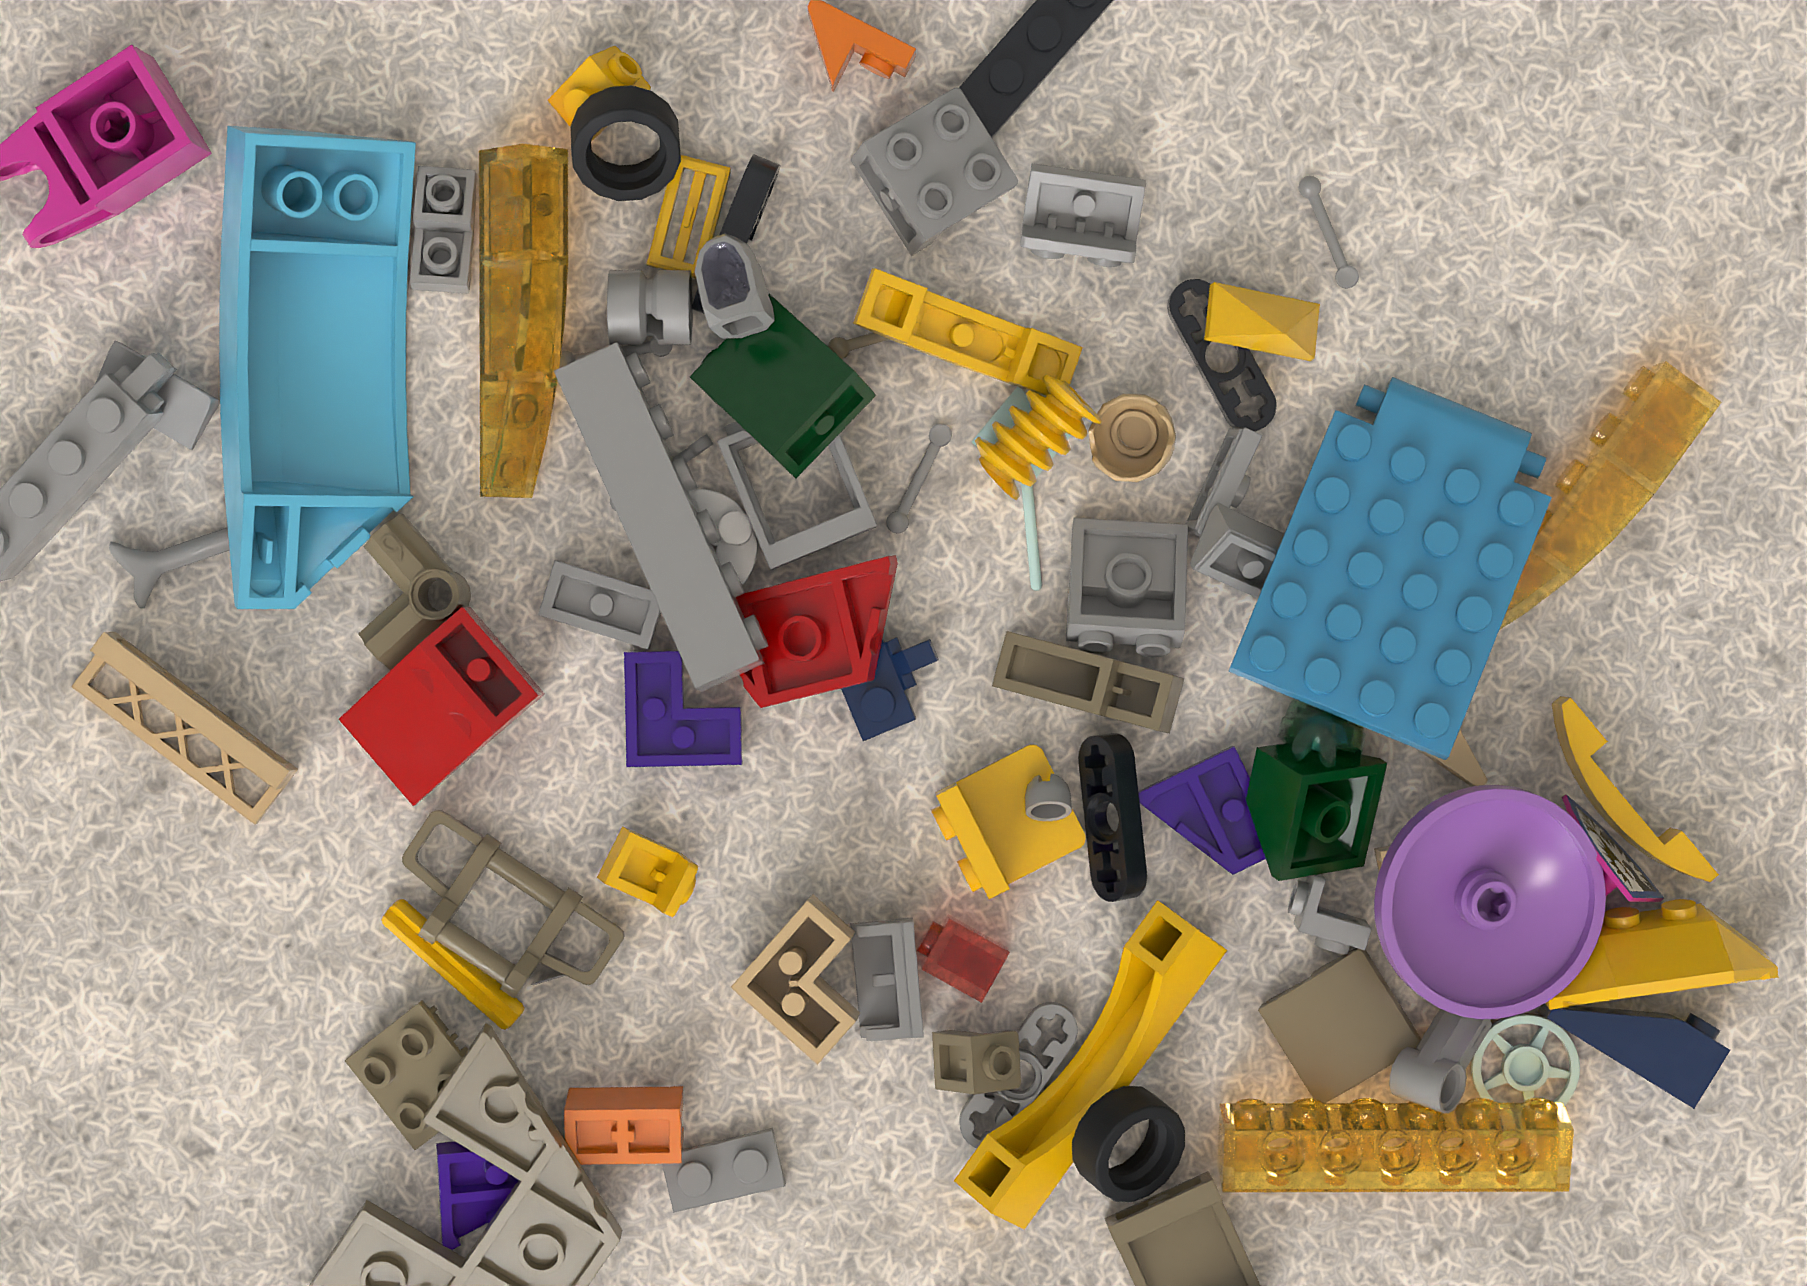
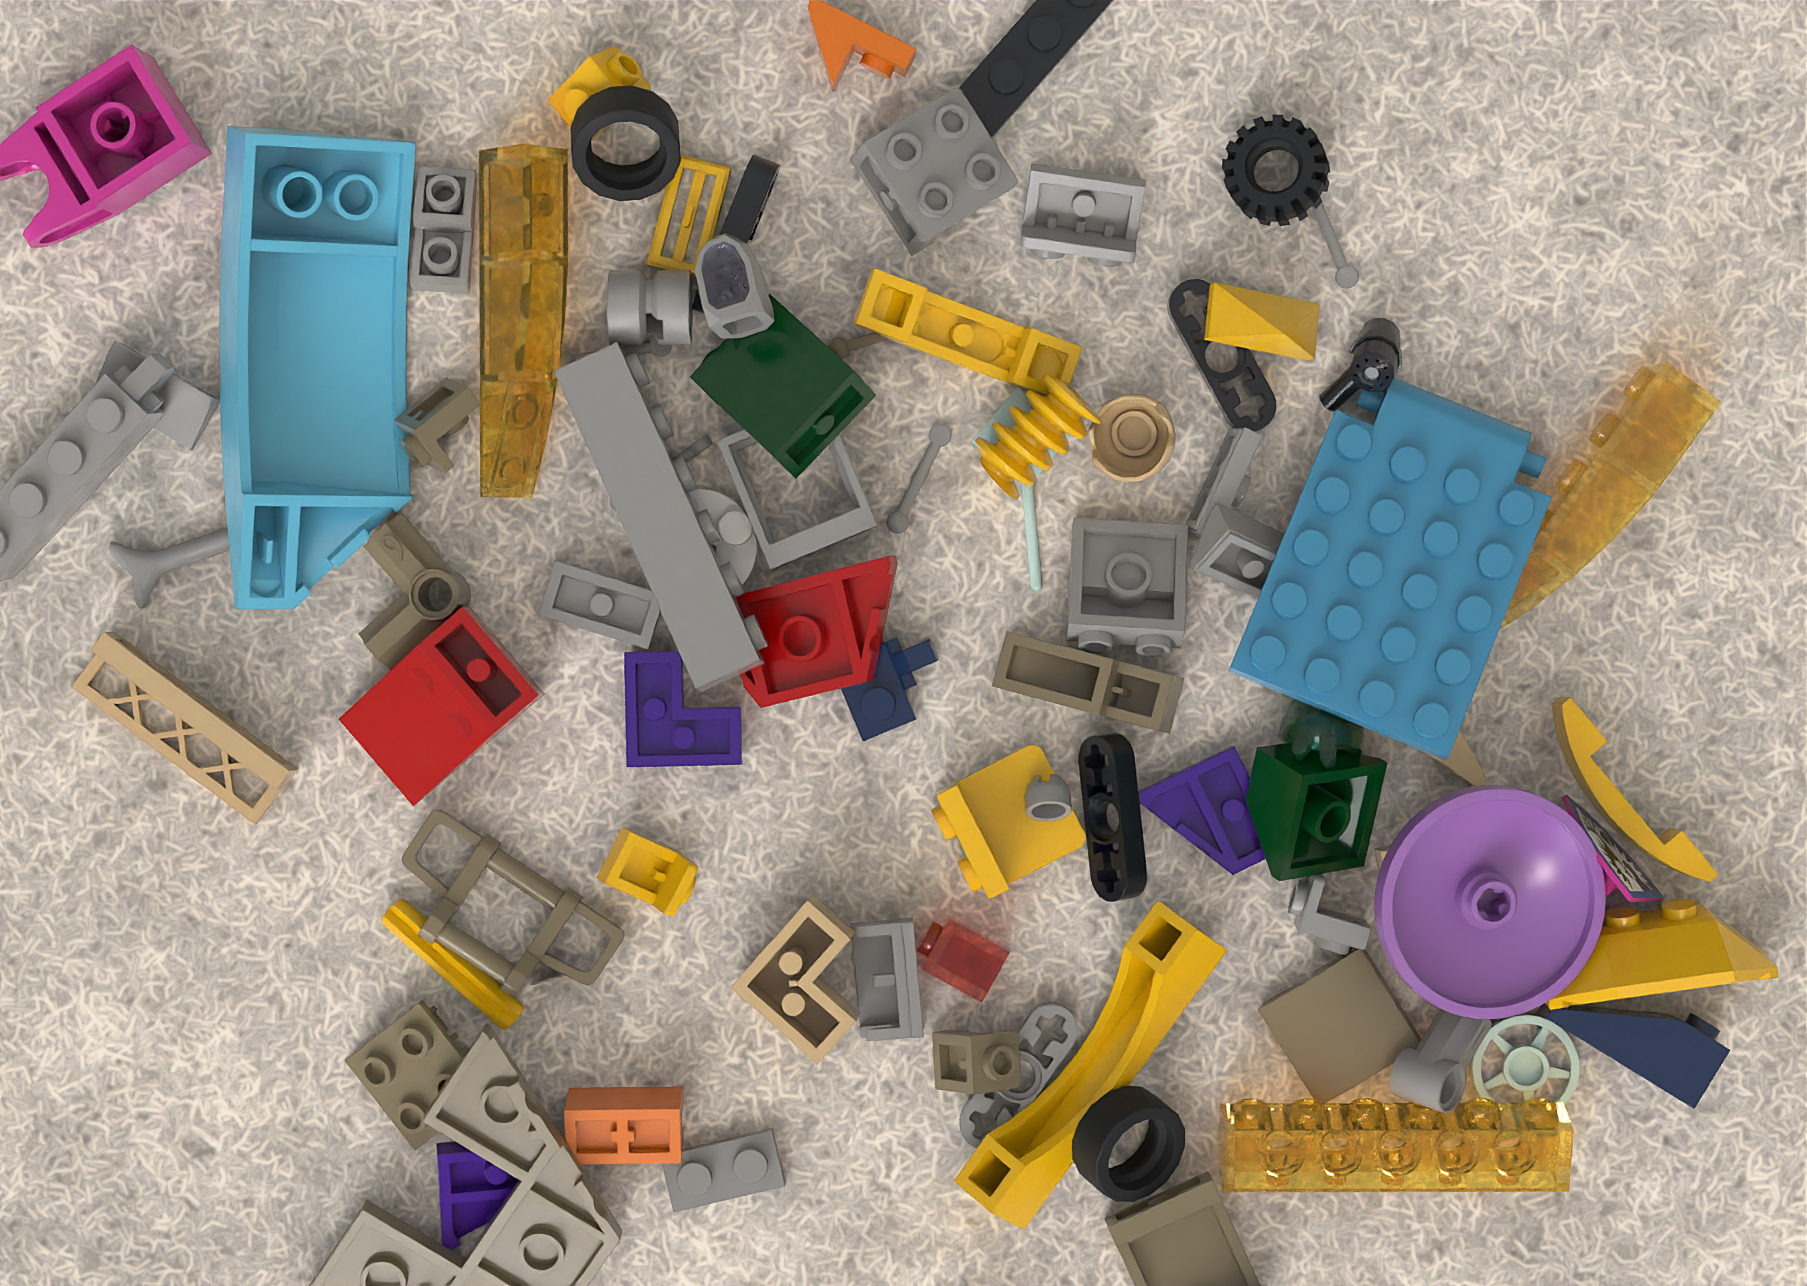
(435, 416): none -> dark tan bracket
(1267, 137): none -> black tyre
(1373, 363): none -> black piece

